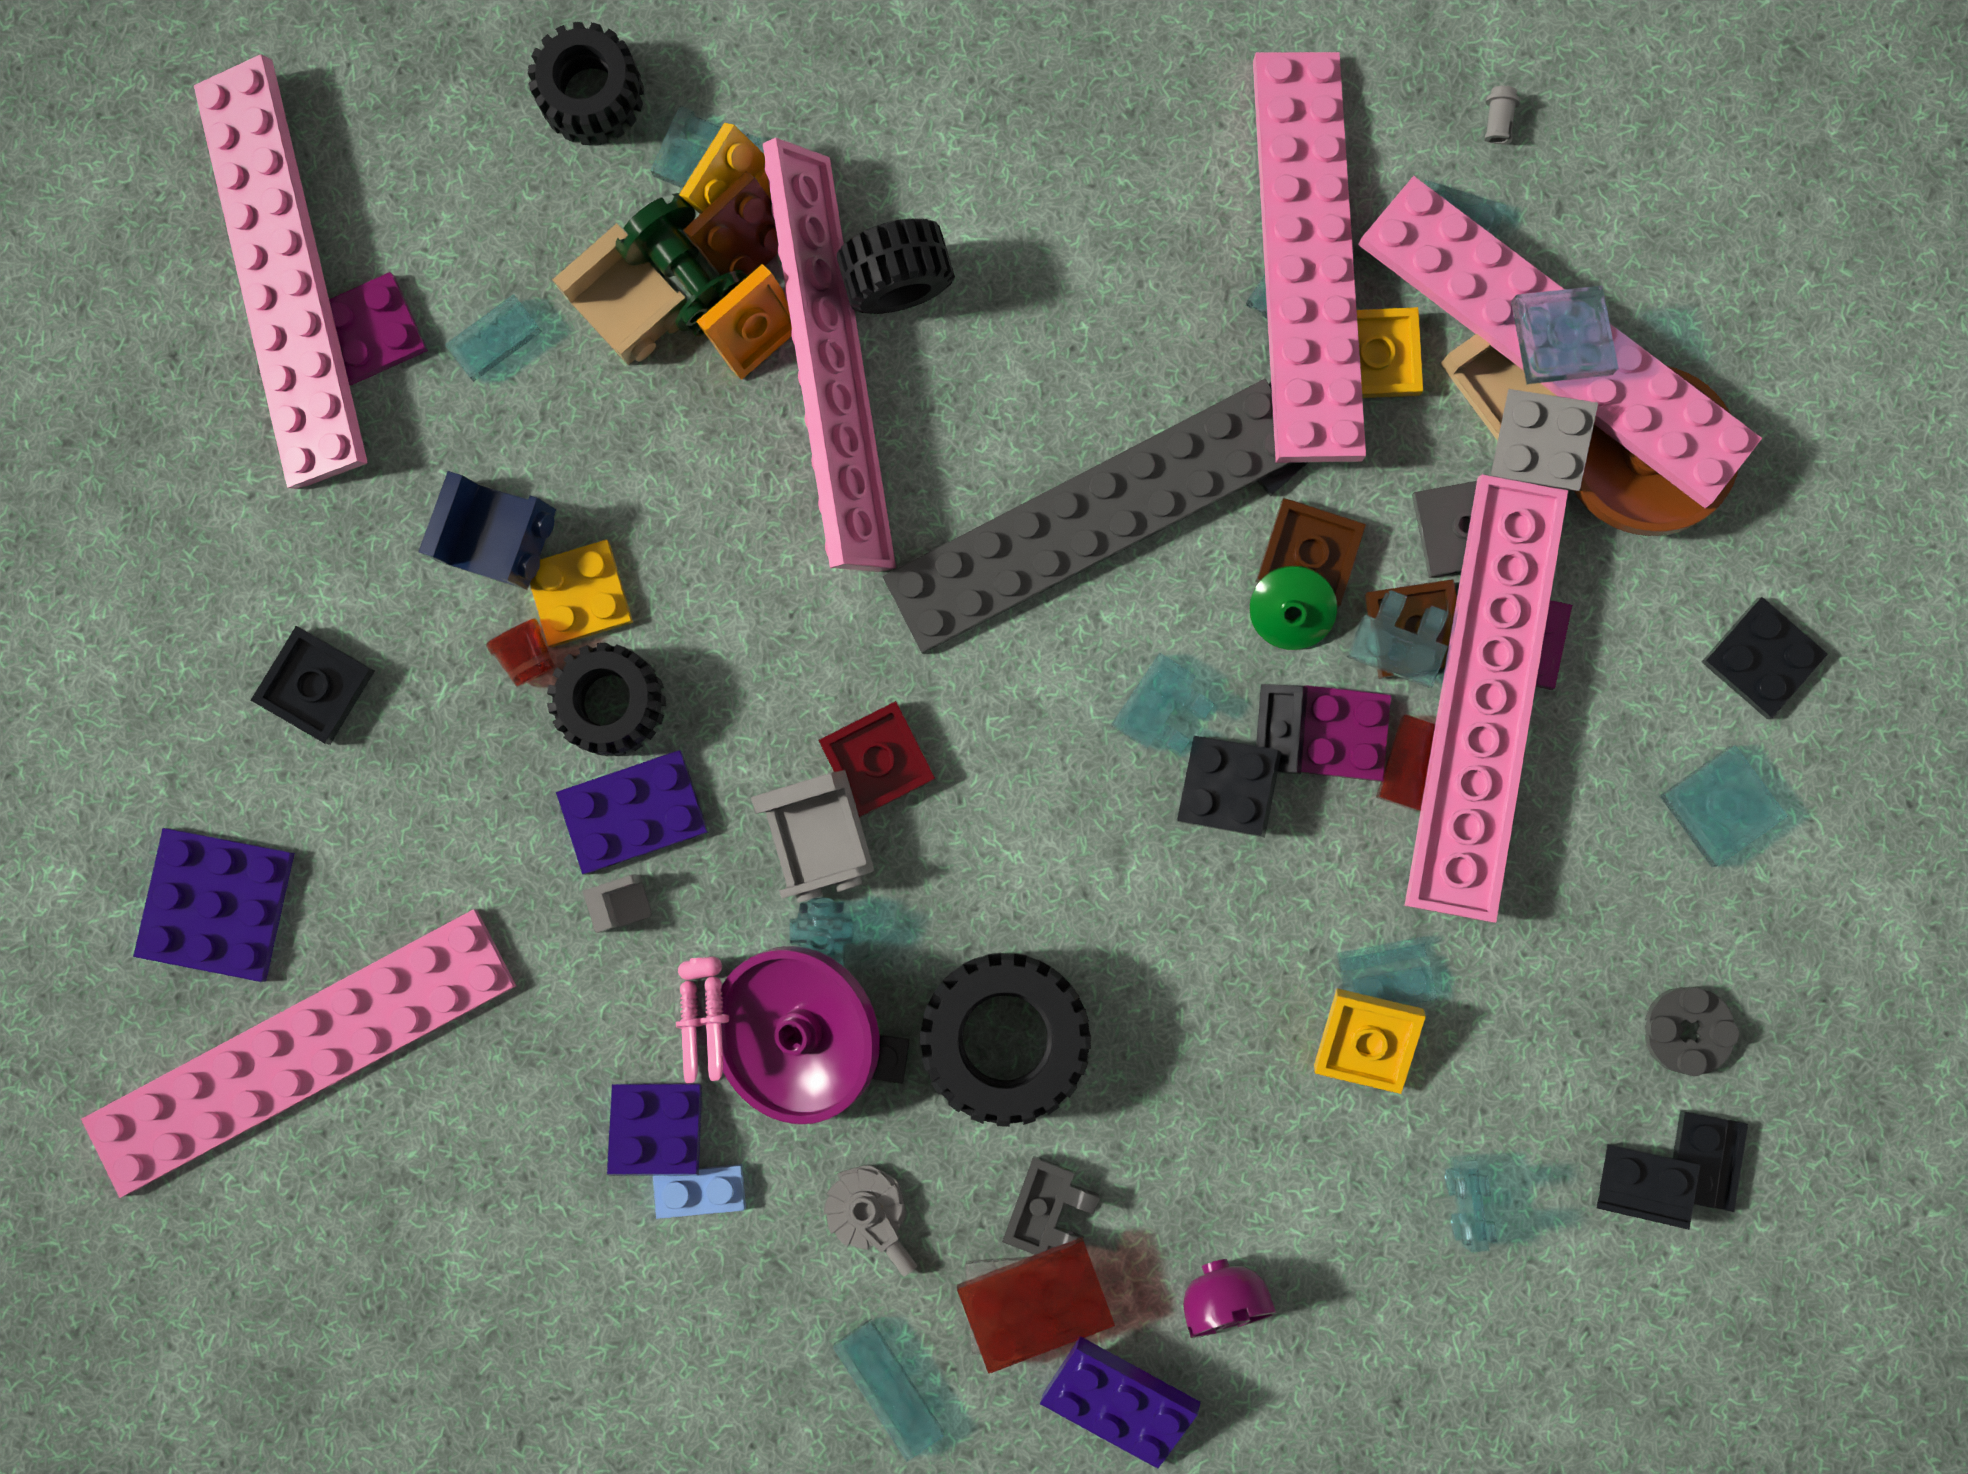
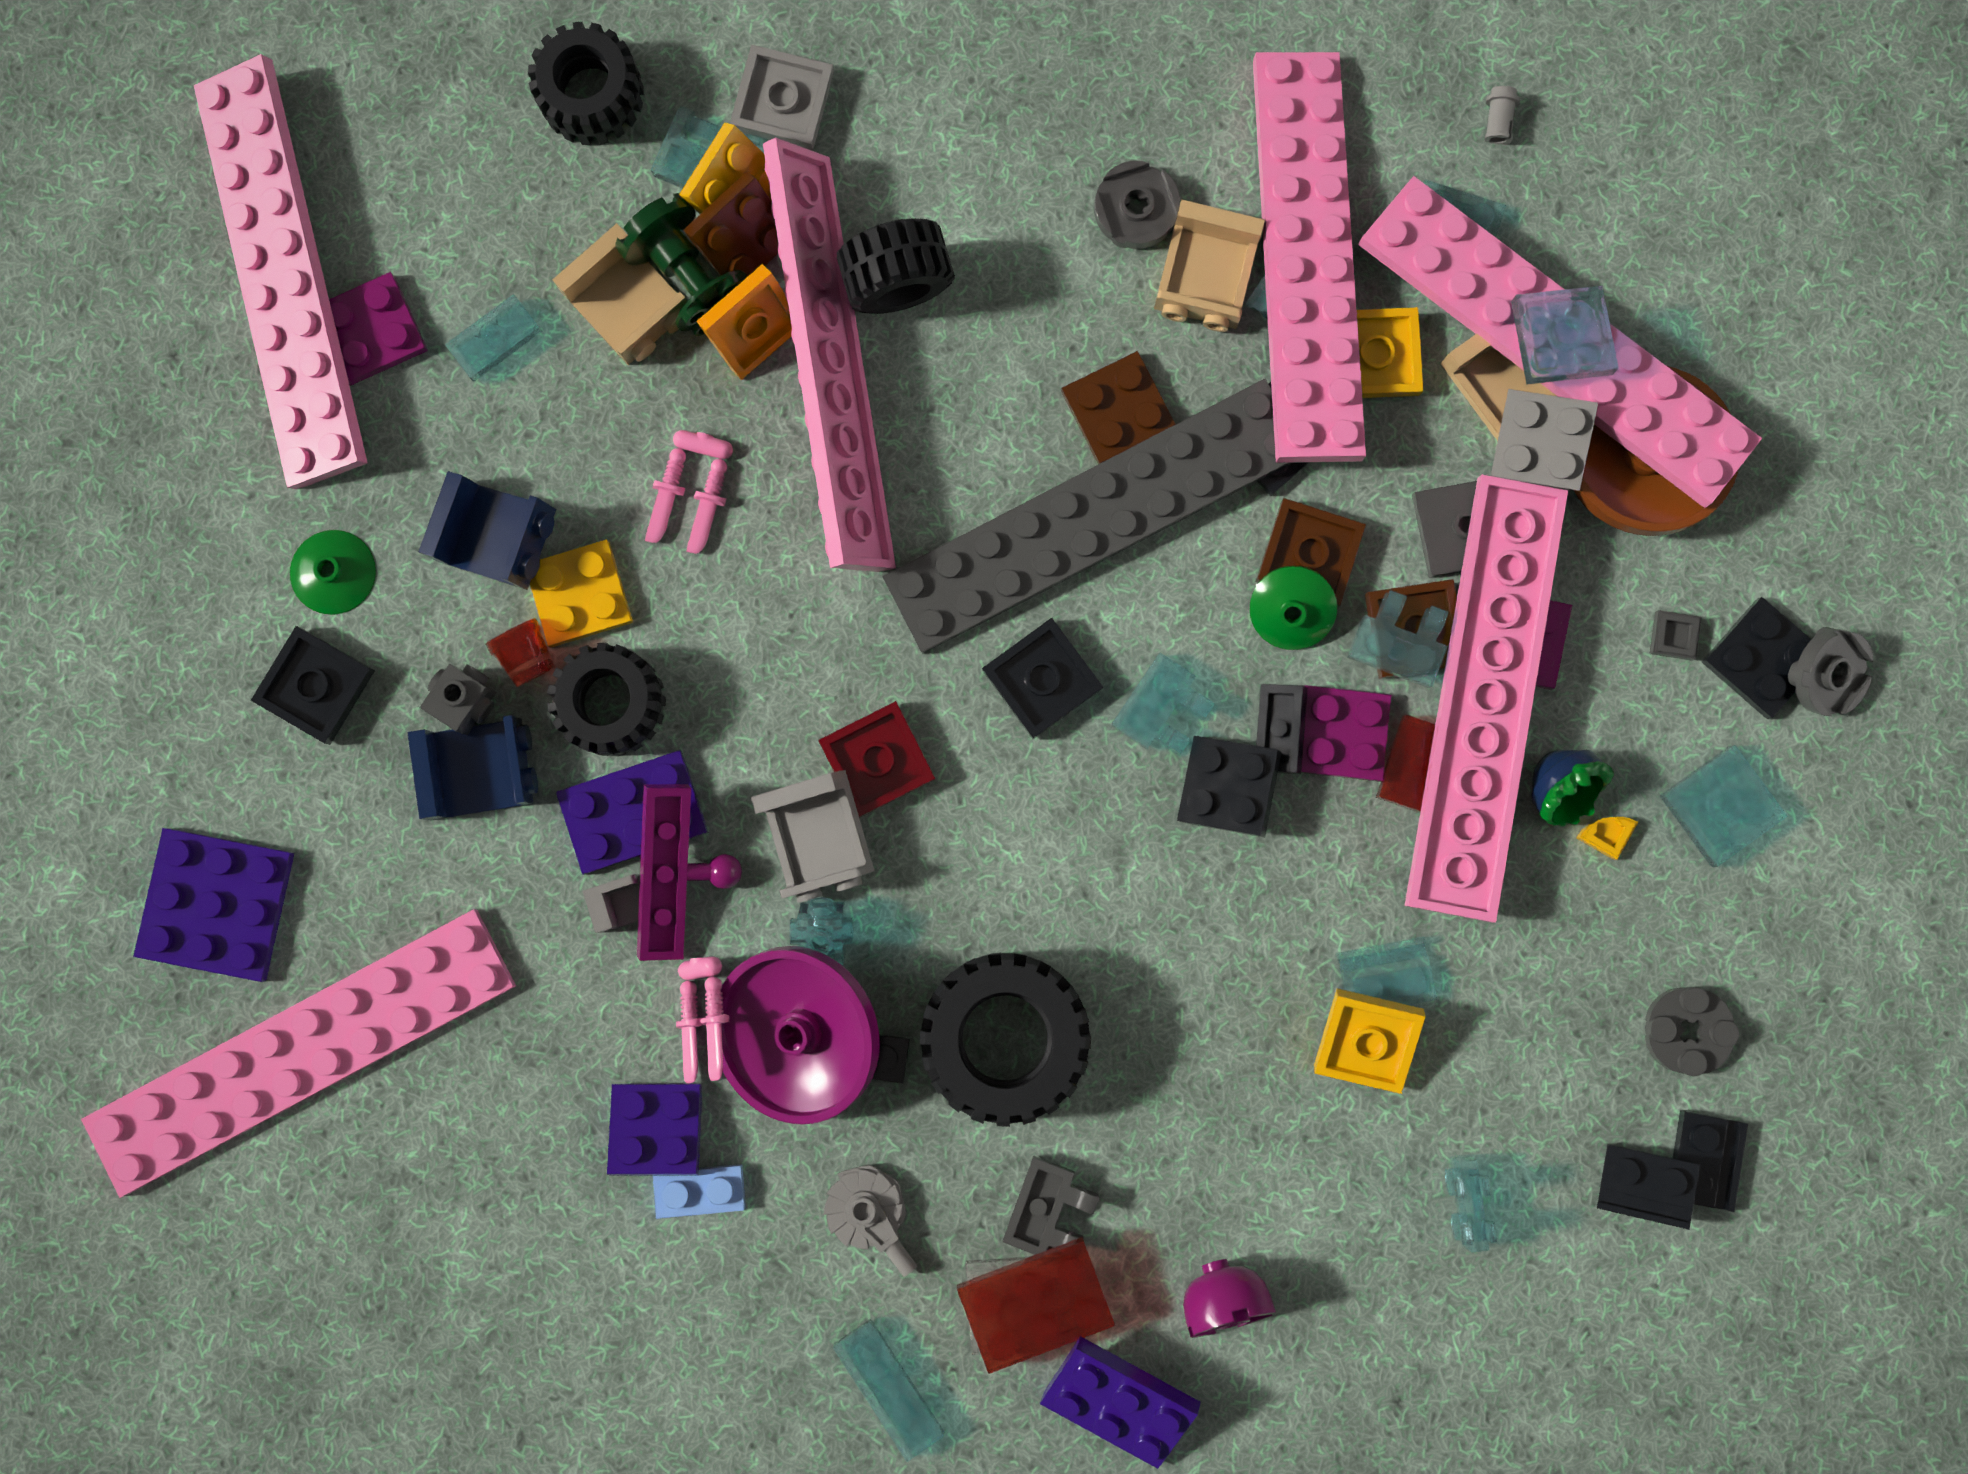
(351, 578): none -> green dish
(455, 710): none -> dark grey brick
(472, 772): none -> dark blue panel
(667, 489): none -> bright pink piece
(667, 870): none -> magenta plate
(782, 96): none -> light grey plate
(1042, 678): none -> black plate
(1117, 407): none -> reddish brown plate
(1149, 185): none -> flat silver plate
(1208, 266): none -> tan panel
(1568, 785): none -> green hair
(1608, 835): none -> yellow tile
(1675, 635): none -> dark grey tile
(1812, 674): none -> dark grey plate

